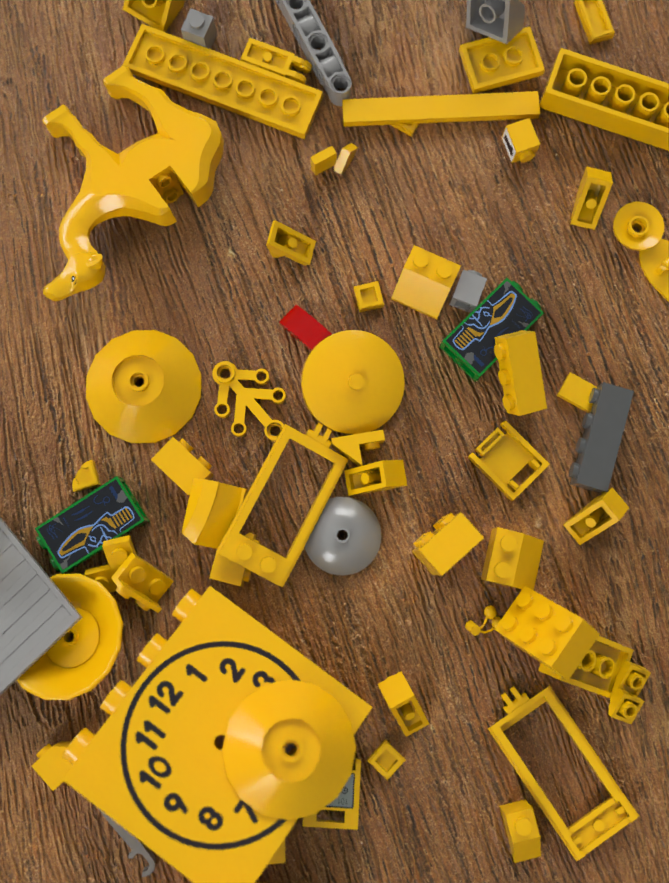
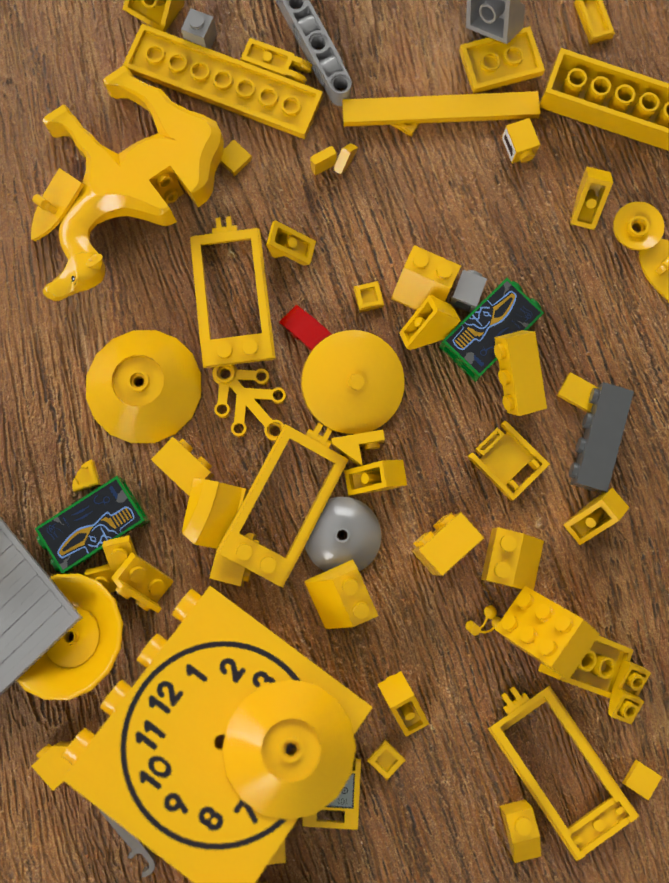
(54, 203): none -> yellow shield
(235, 157): none -> yellow tile
(238, 348): none -> yellow animal
(341, 597): none -> yellow slope
(429, 323): none -> yellow slope
(642, 779): none -> yellow tile

